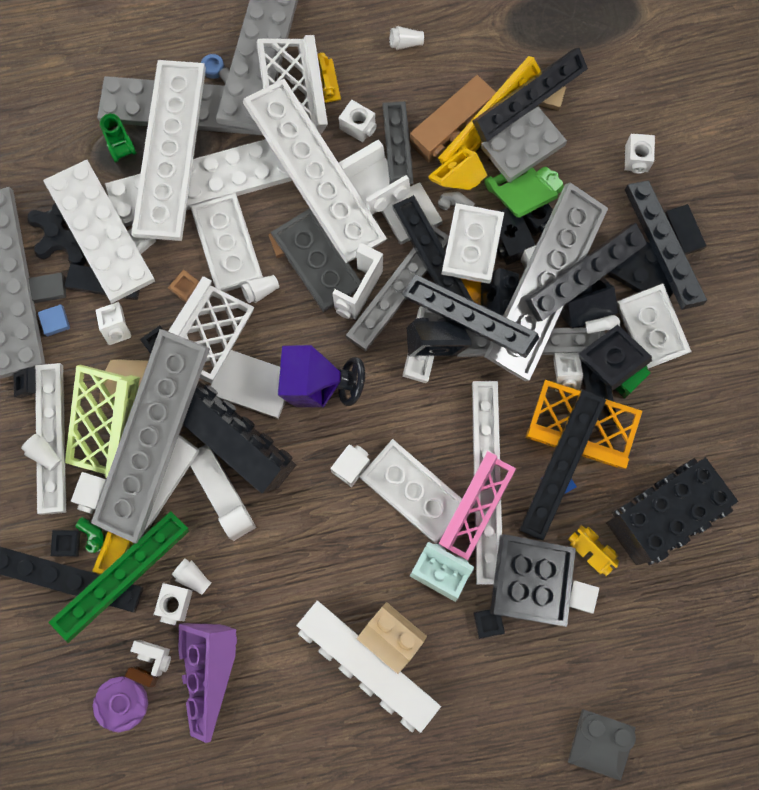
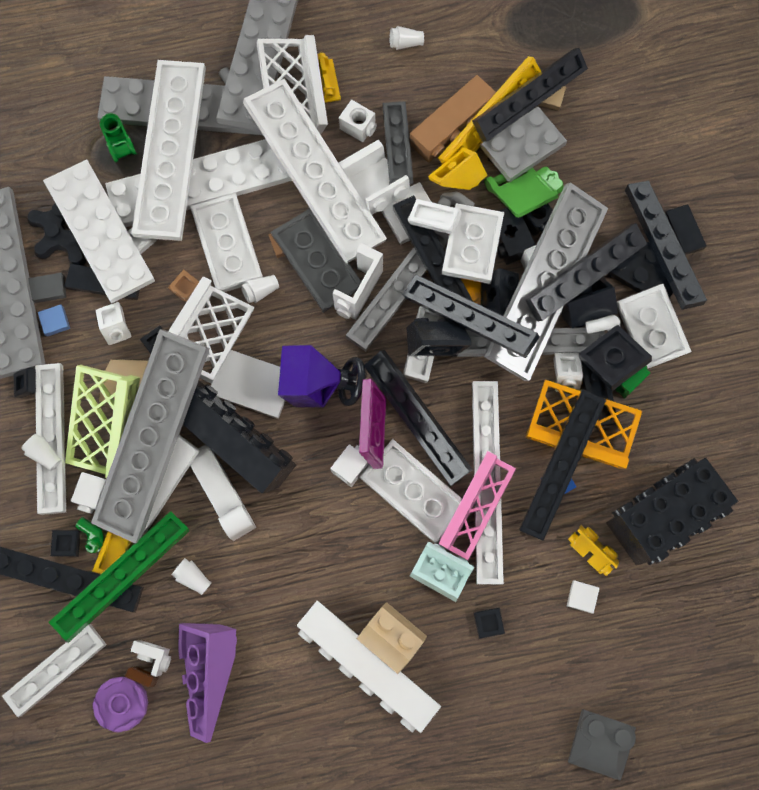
(53, 671): none -> white plate
(167, 592): white brick -> none
(213, 65): medium blue tile -> none
(372, 424): none -> magenta tile
(418, 417): none -> black plate
(435, 216): none -> white tile
(533, 580): plate -> none
(643, 145): white brick -> none

